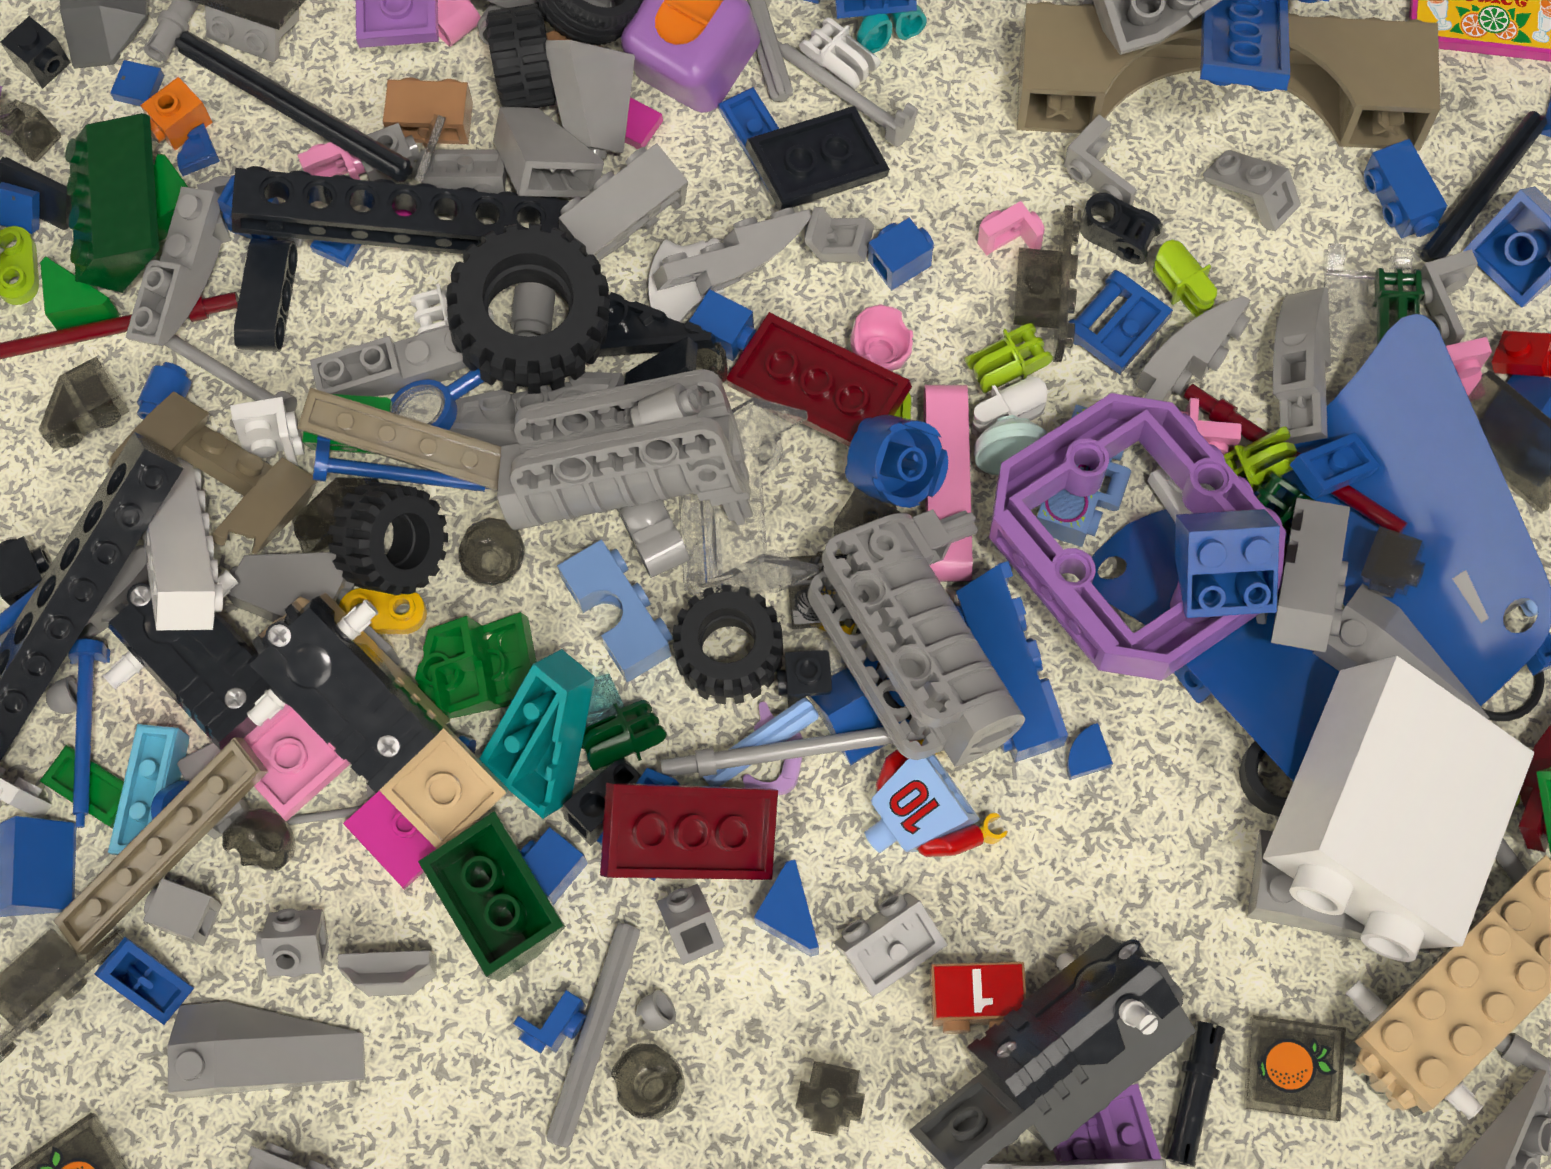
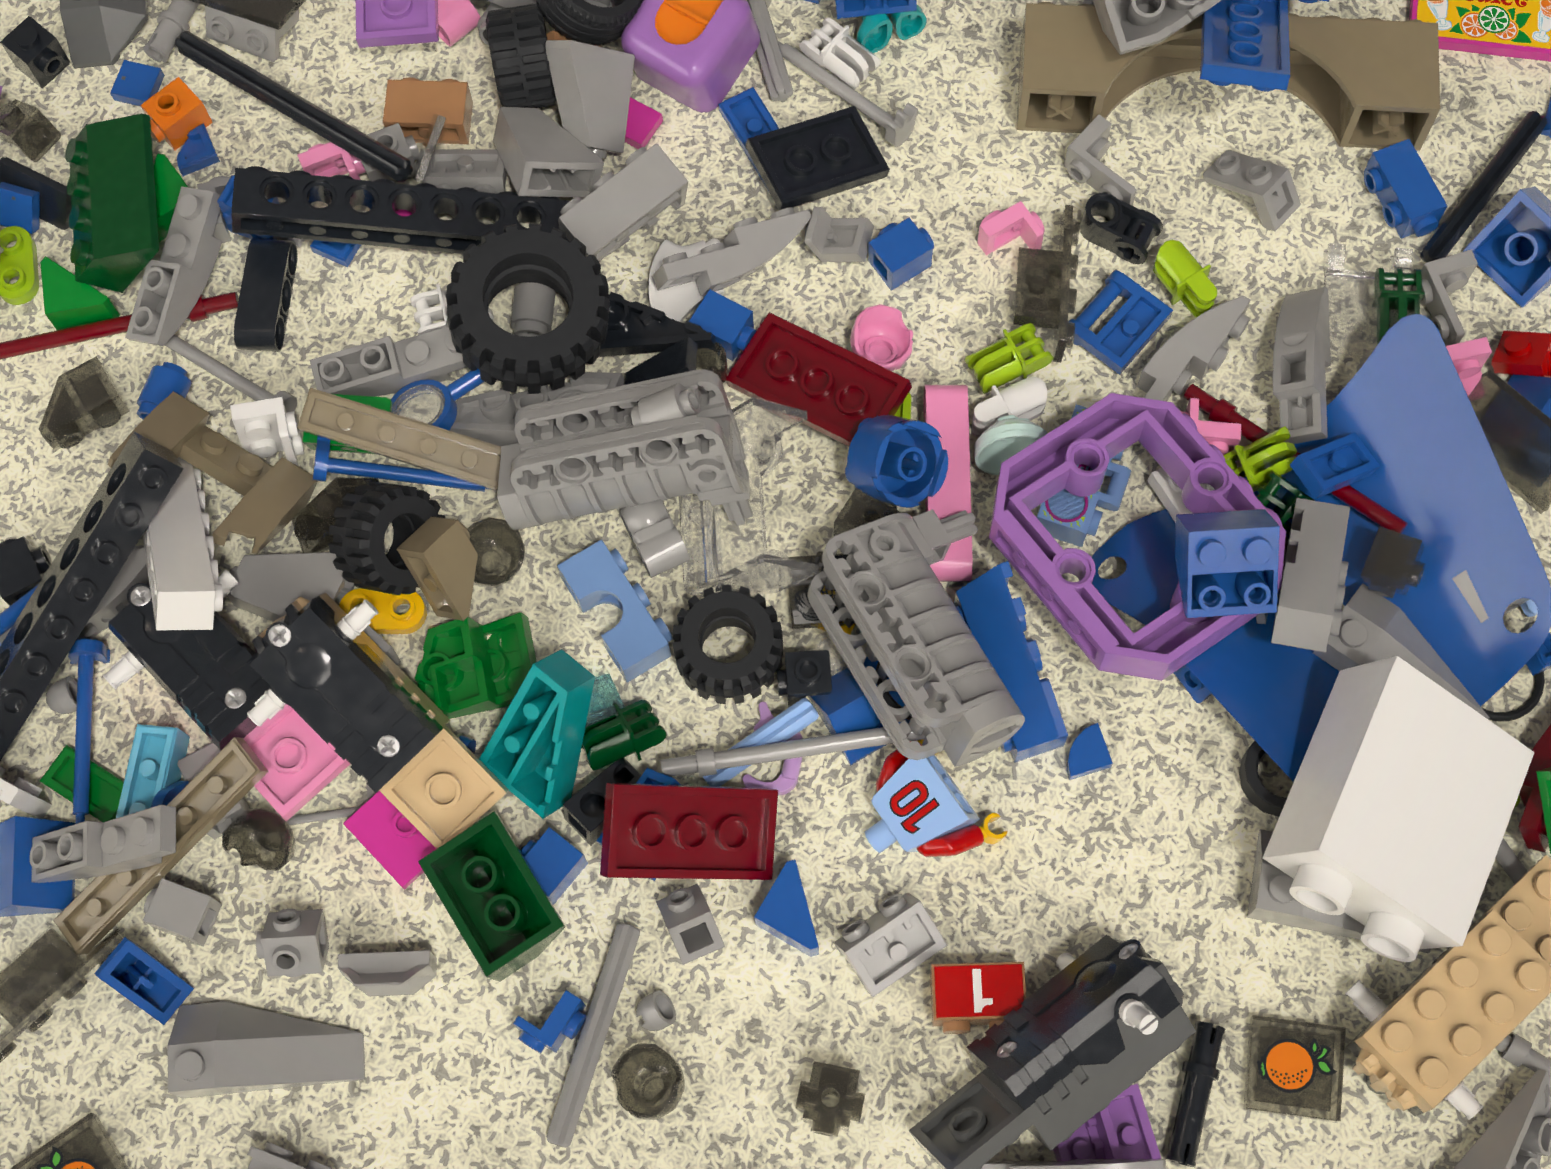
(106, 847): none -> light grey slope
(442, 565): none -> dark tan slope

